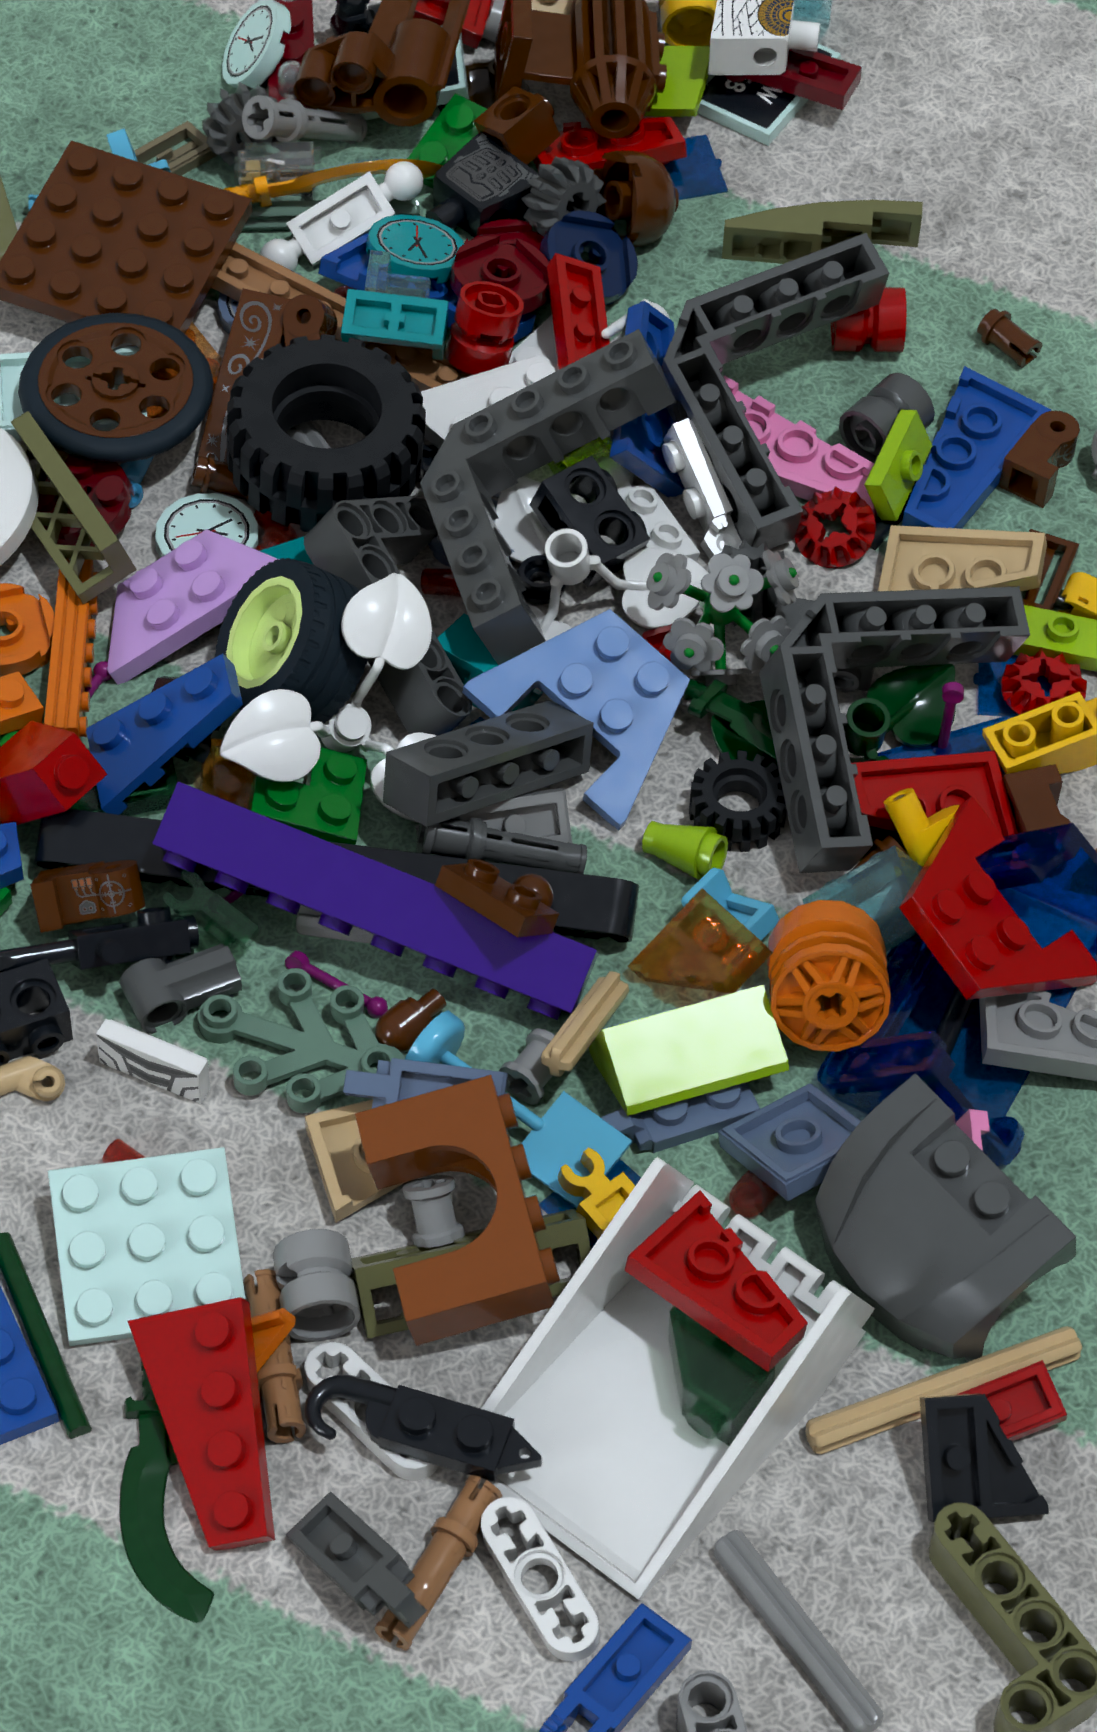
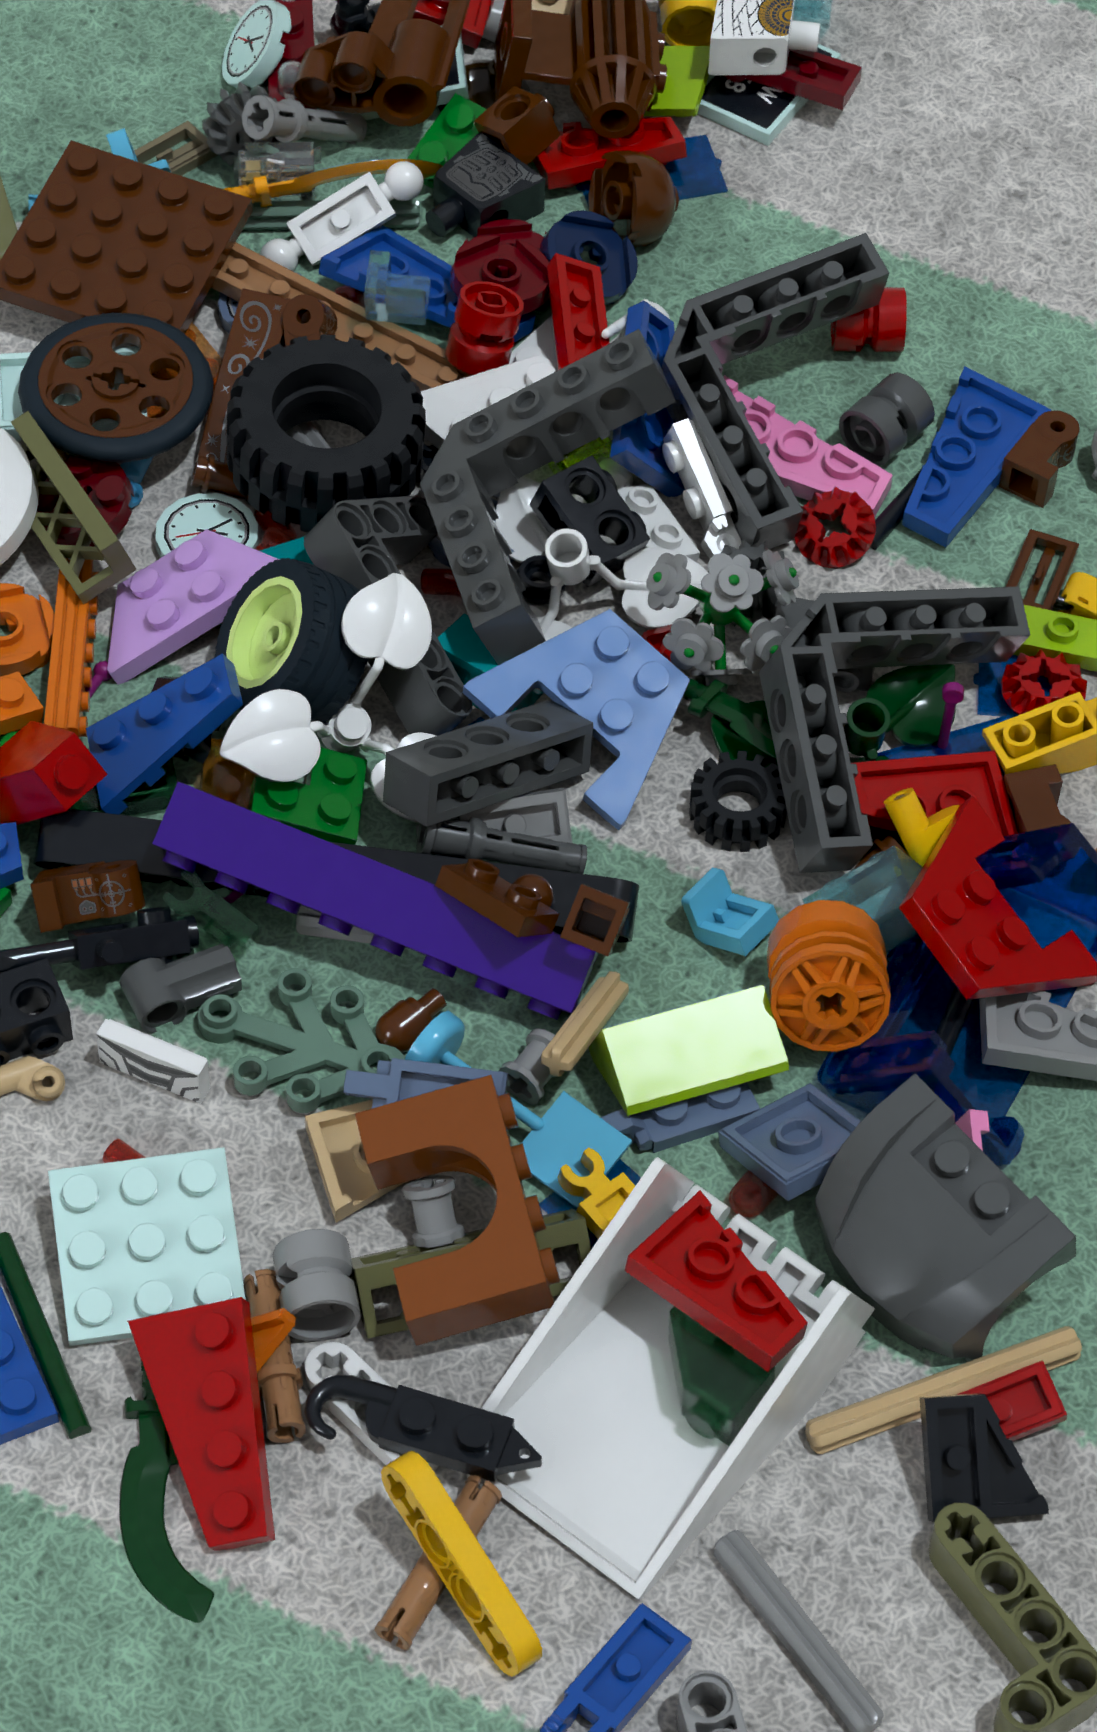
(356, 1559): dark grey hinge -> none
(375, 1006): magenta hinge -> none
(396, 320): teal hinge -> none
(416, 245): teal tile -> none
(461, 1563): none -> yellow beam
(533, 1533): white beam -> none
(560, 190): dark grey gear -> none
(595, 920): none -> reddish brown leg
(686, 847): lime cone -> none
(702, 949): clear orange wing -> none
(799, 230): olive slope -> none
(898, 465): lime plate -> none
(961, 559): tan wing -> none
(1008, 337): reddish brown pin -> none

